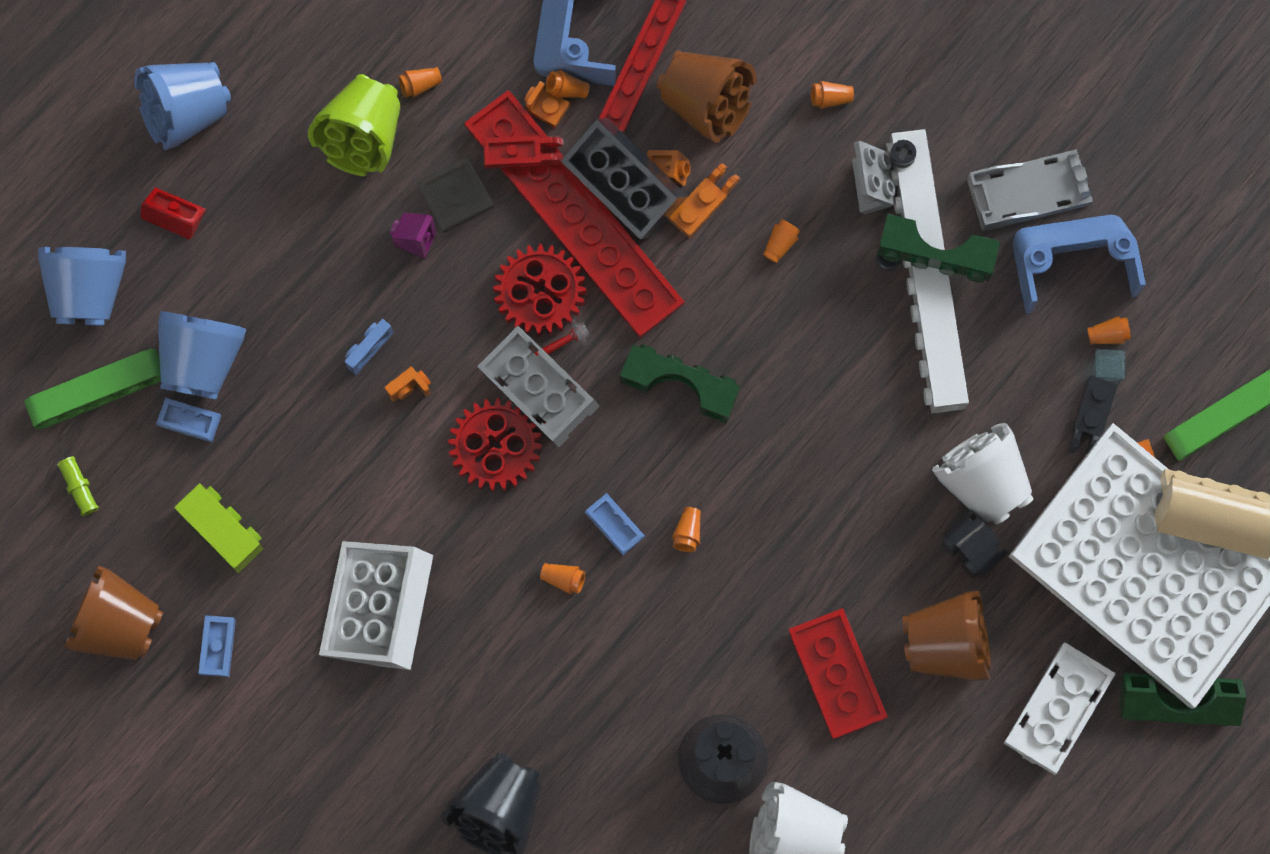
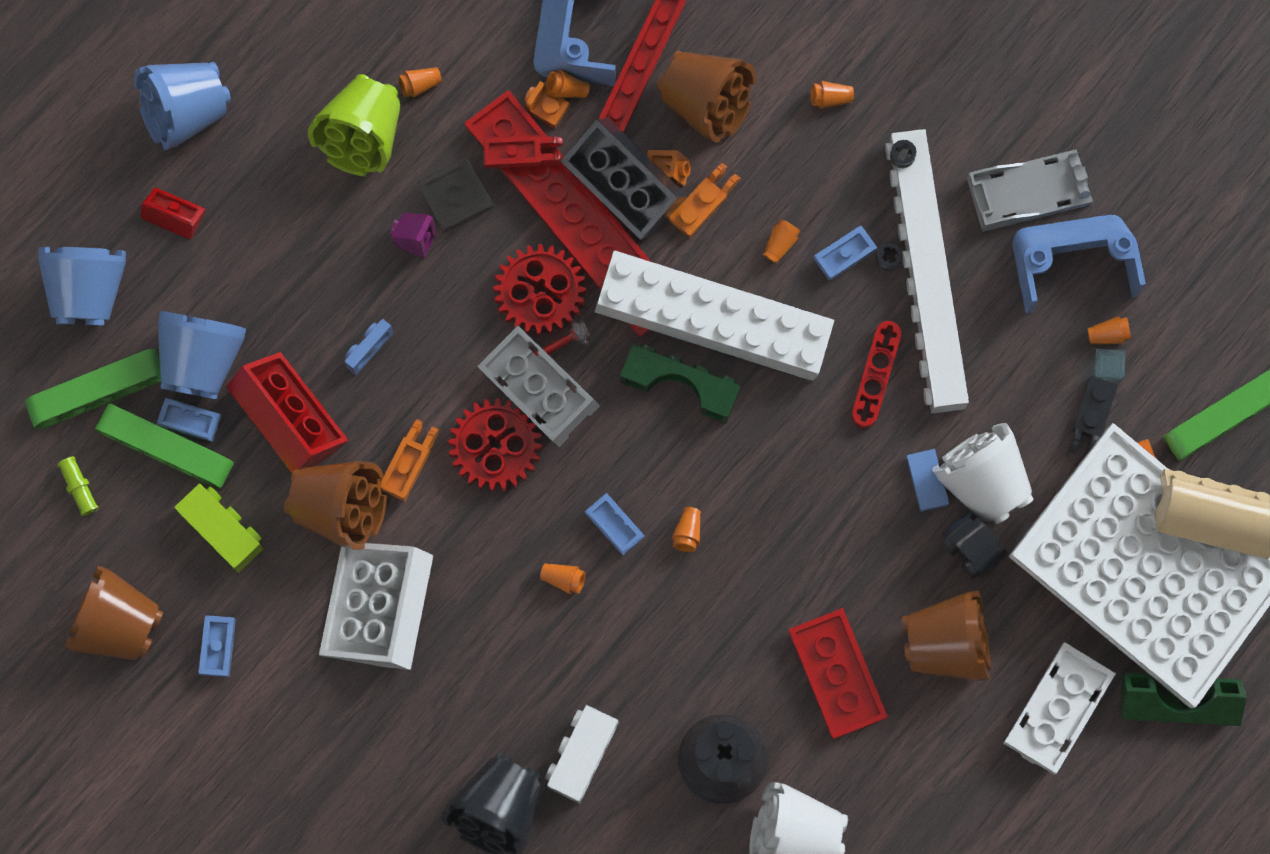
(164, 446): none -> bright green beam
(286, 412): none -> red slope
(338, 501): none -> dark orange cone
(402, 385): orange bracket -> none
(408, 462): none -> orange hinge
(581, 753): none -> white brick
(714, 316): none -> white brick
(845, 253): none -> medium blue plate
(872, 178): light grey bracket -> none
(872, 373): none -> red beam
(928, 489): none -> medium blue tile
(972, 259): dark green arch -> none

